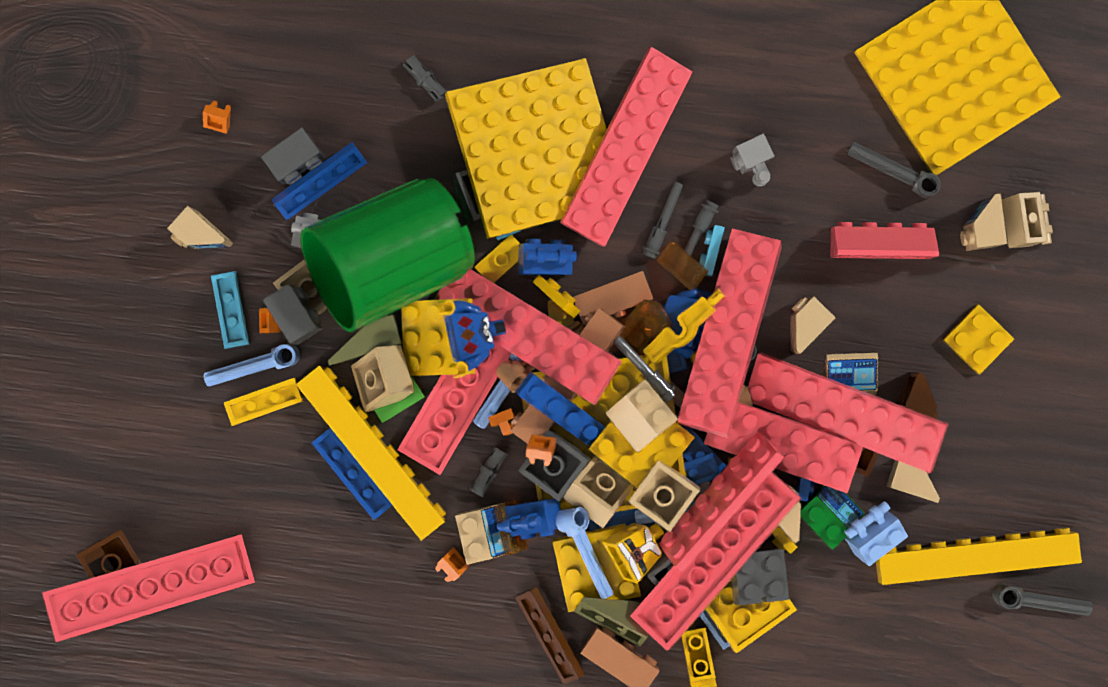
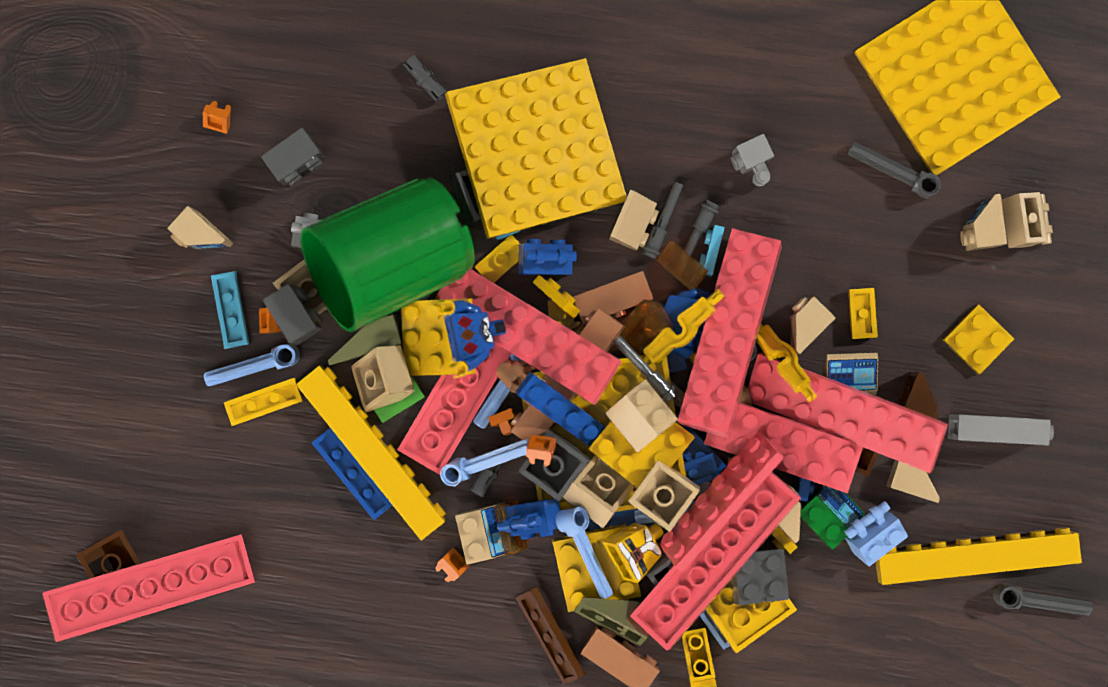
(319, 181): blue plate -> none
(468, 467): none -> light blue axle
(626, 147): coral plate -> none
(633, 221): none -> tan slope
(787, 368): none -> yellow piece
(862, 313): none -> yellow plate
(883, 242): coral slope -> none
(1000, 429): none -> light grey window

